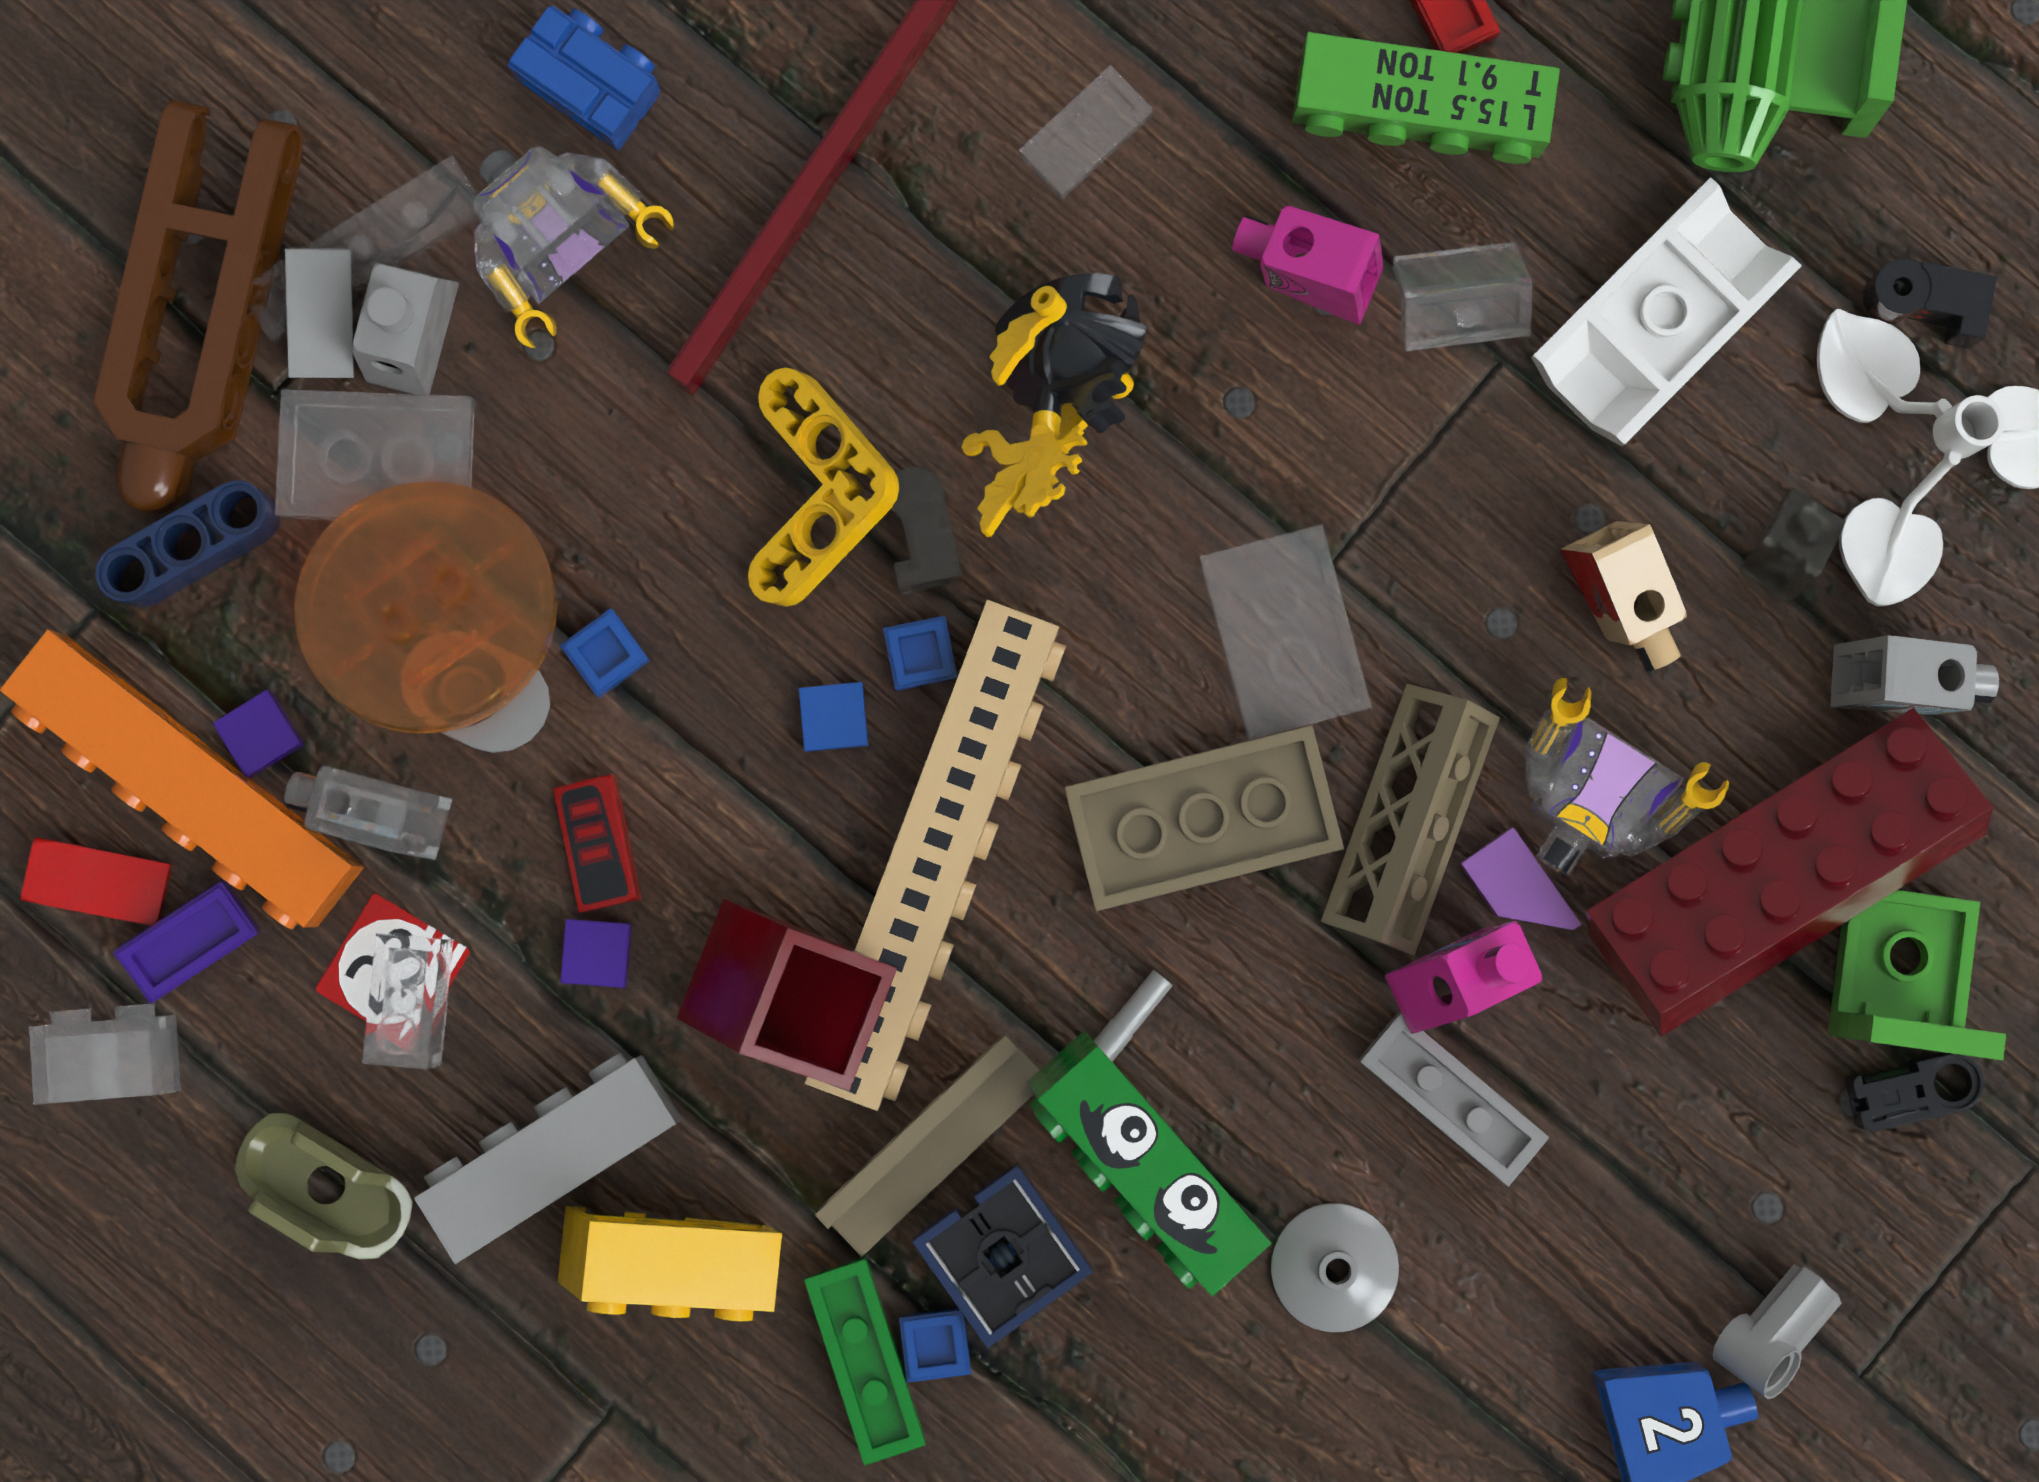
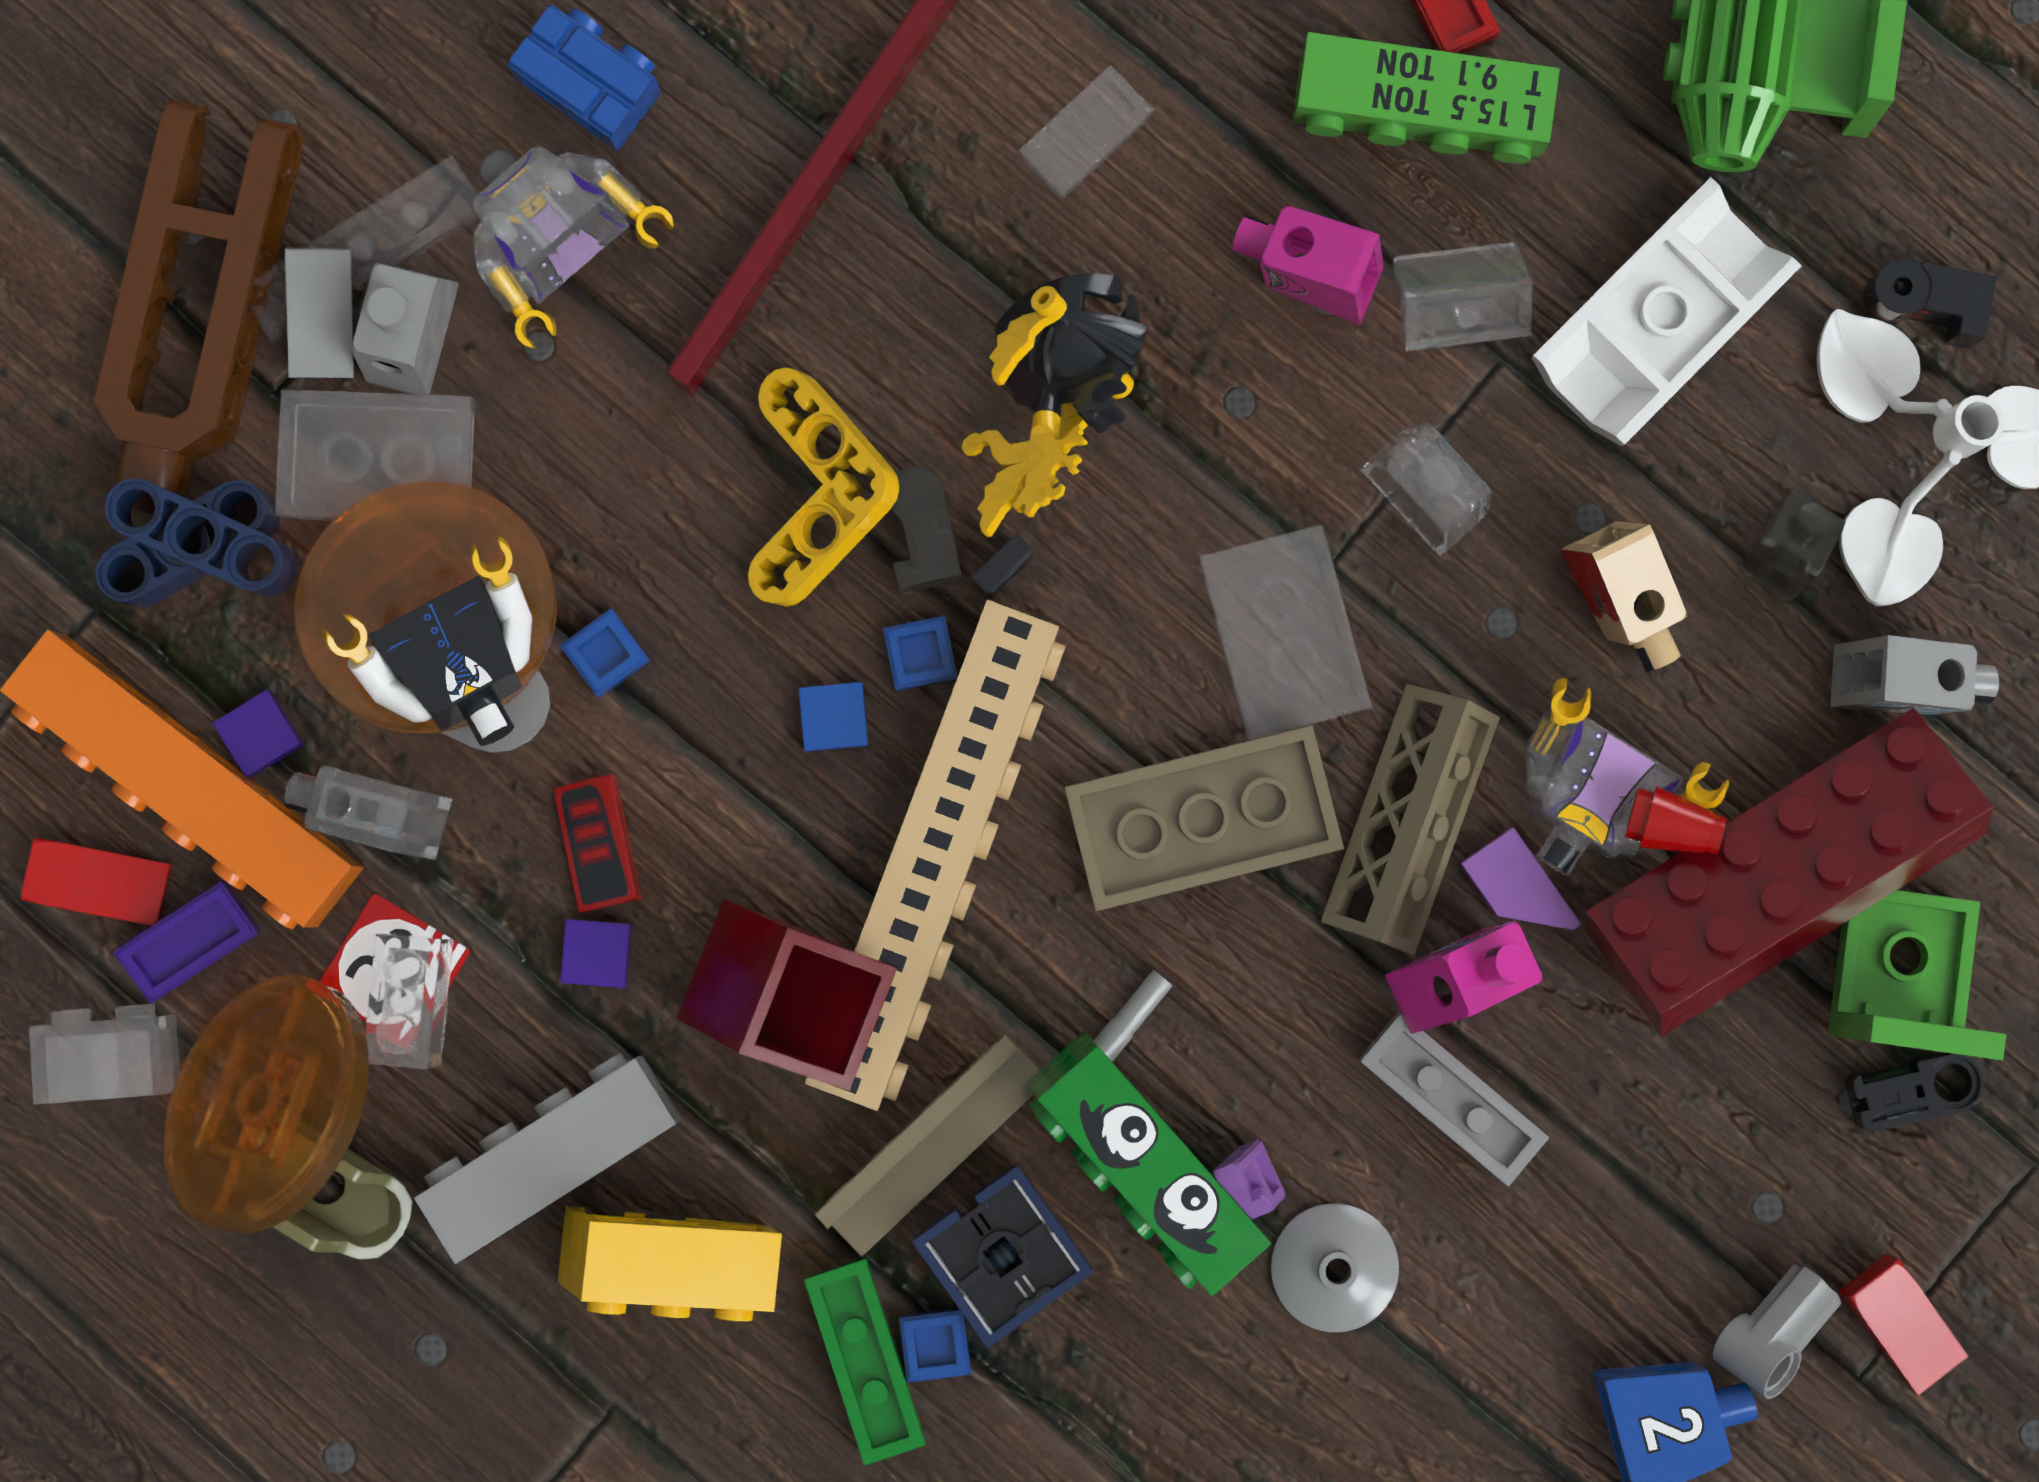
(177, 518): none -> dark blue beam
(266, 1104): none -> clear orange plate
(450, 654): none -> torso
(1003, 567): none -> black tile
(1251, 1179): none -> medium lavender tile
(1430, 485): none -> clear torso
(1673, 823): none -> red cone
(1903, 1323): none -> slope

